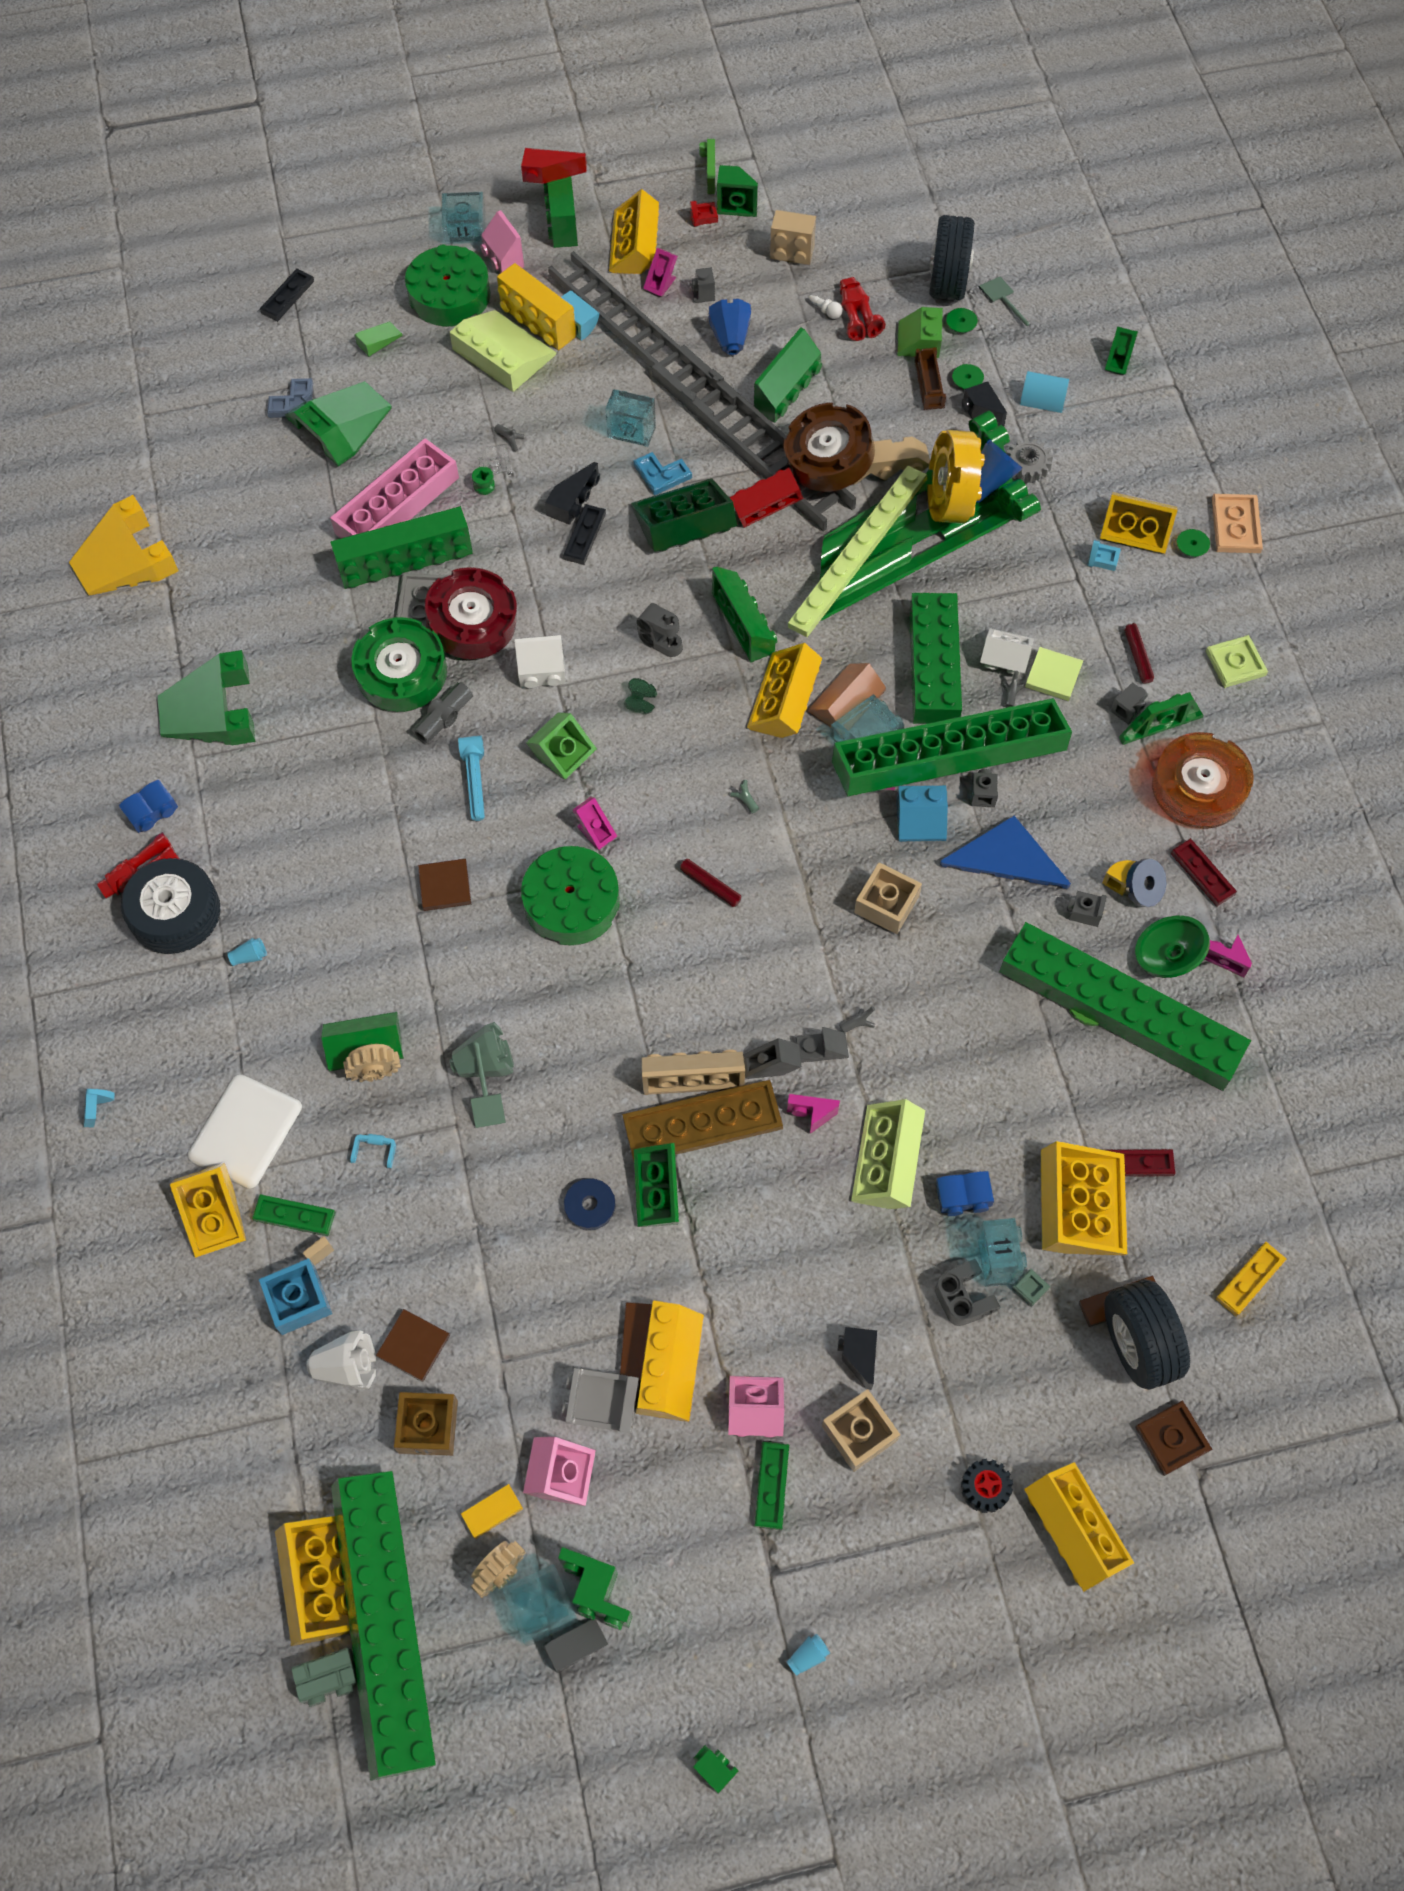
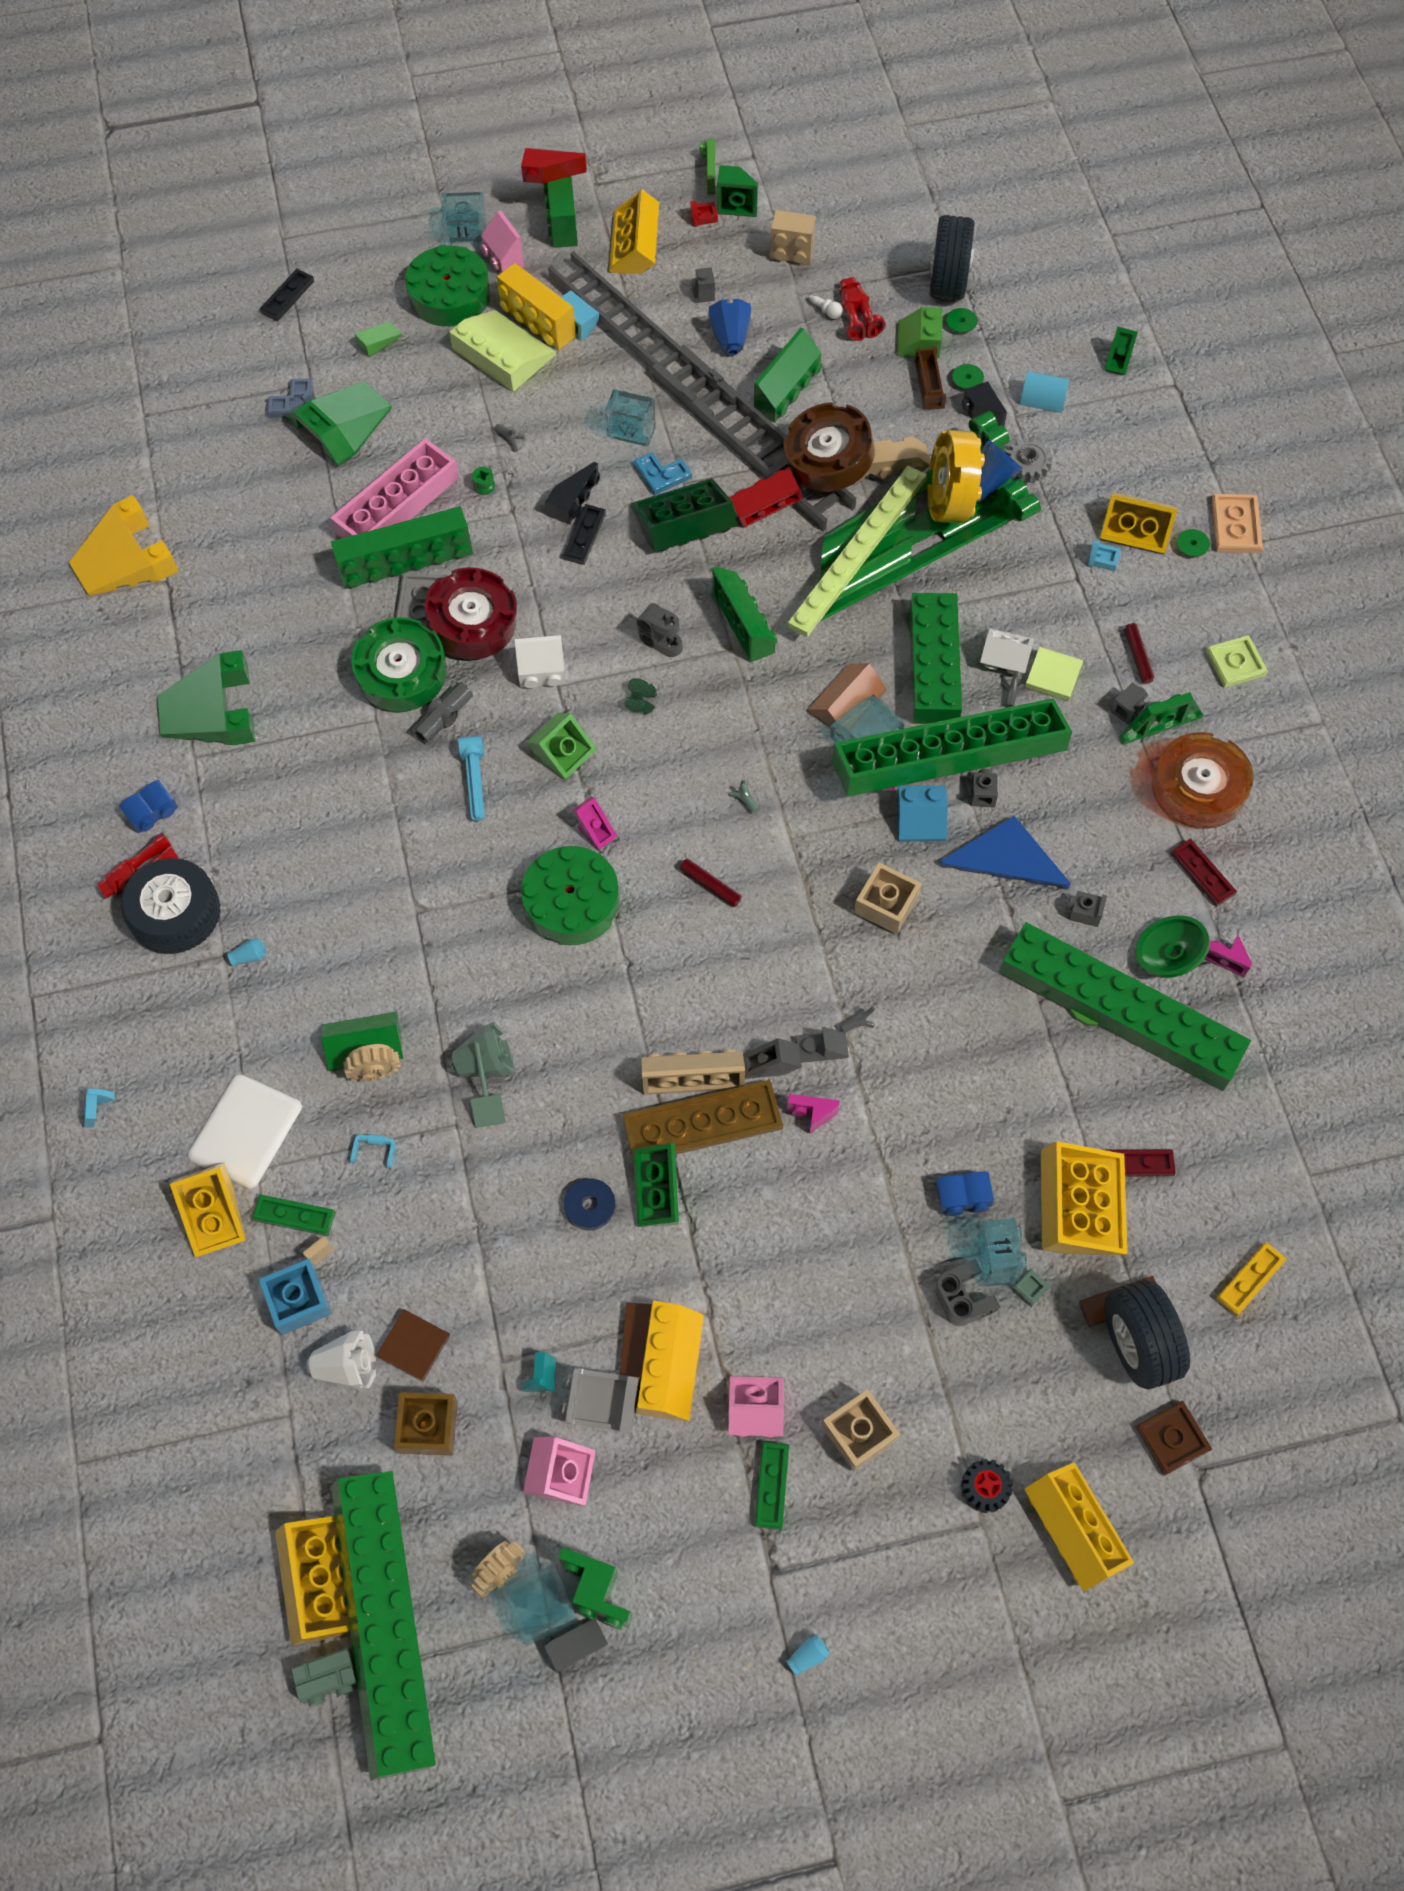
(444, 884): reddish brown tile -> none
(491, 1511): yellow tile -> none
(543, 1374): none -> teal tile
(660, 272): dark pink slope -> none
(714, 1768): green brick -> none
(785, 691): yellow slope -> none
(859, 1353): black slope -> none
(888, 1154): yellowish green slope -> none
(998, 289): sand green piece -> none
(1116, 876): yellow brick -> none
(1156, 884): tile -> none

